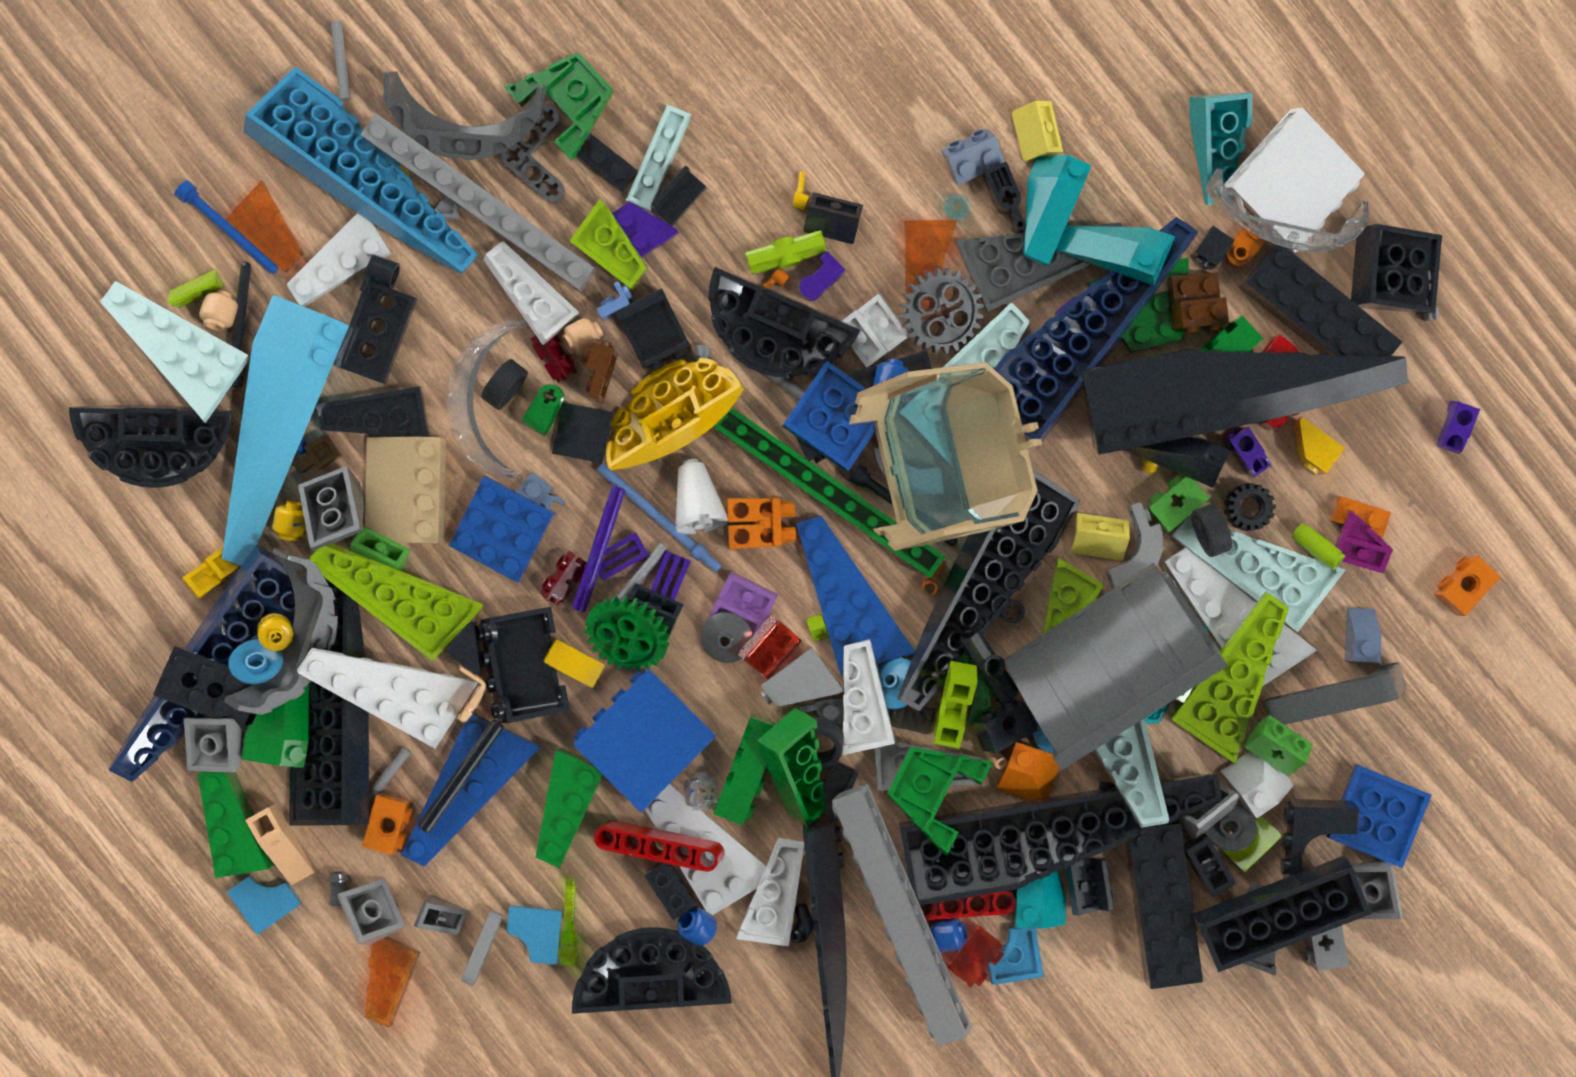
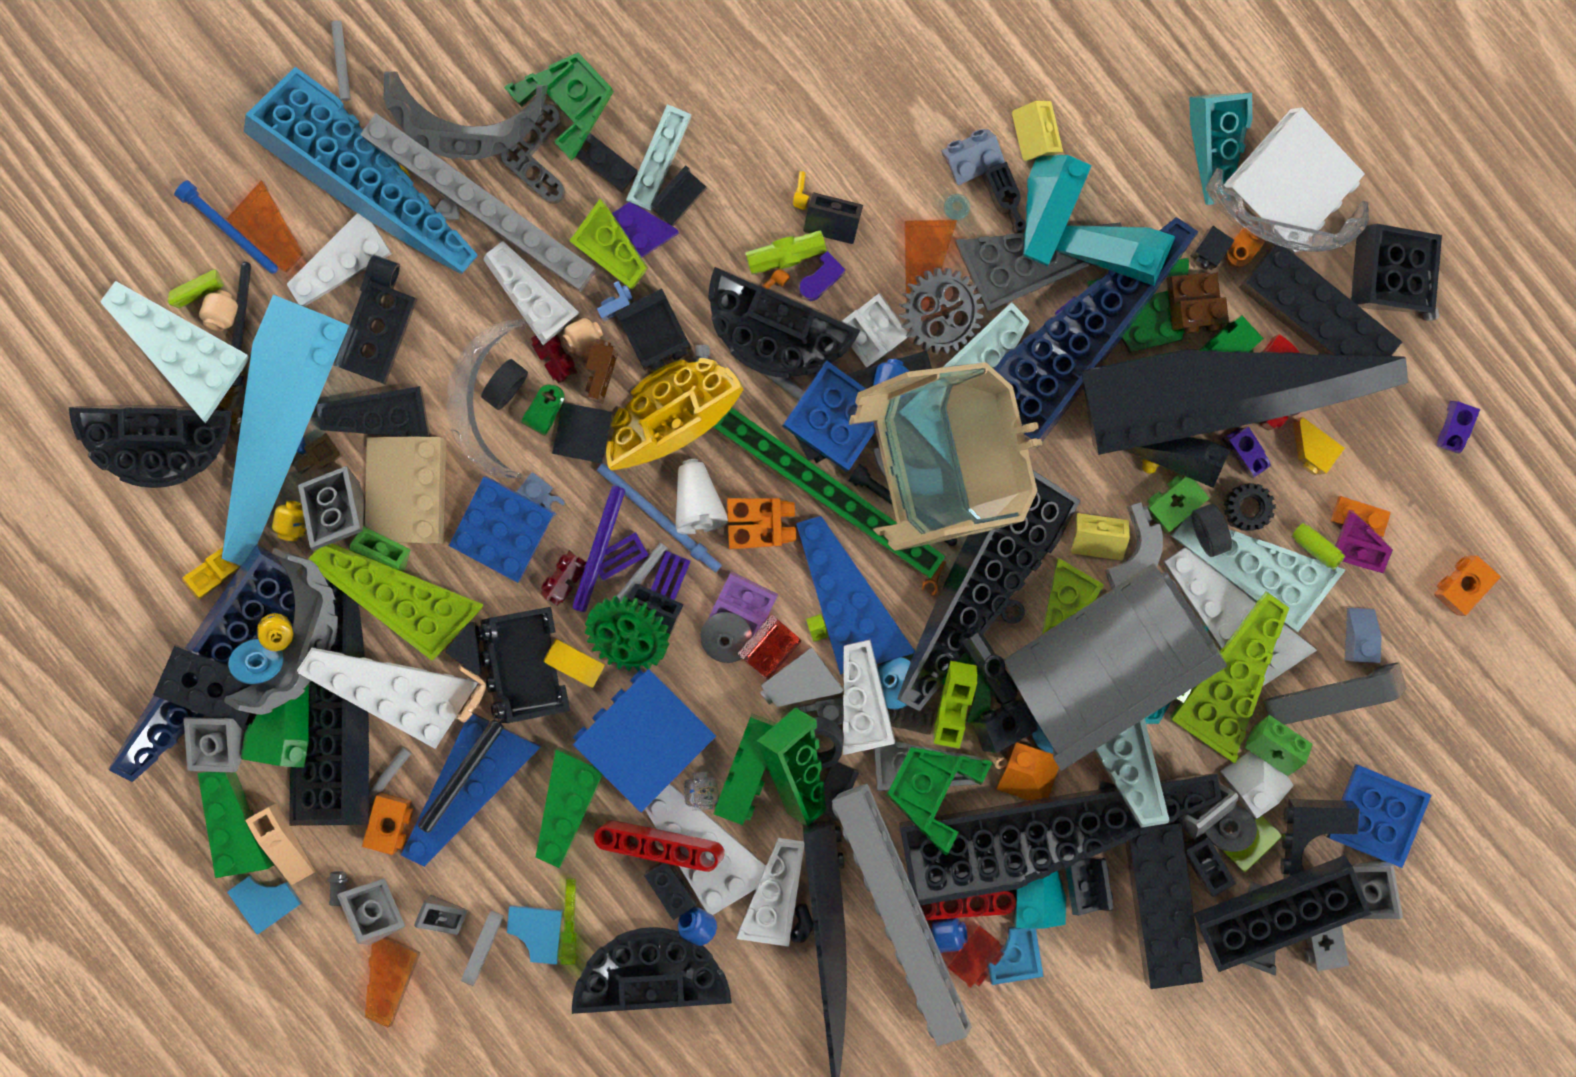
(234, 401): none -> dark brown plate

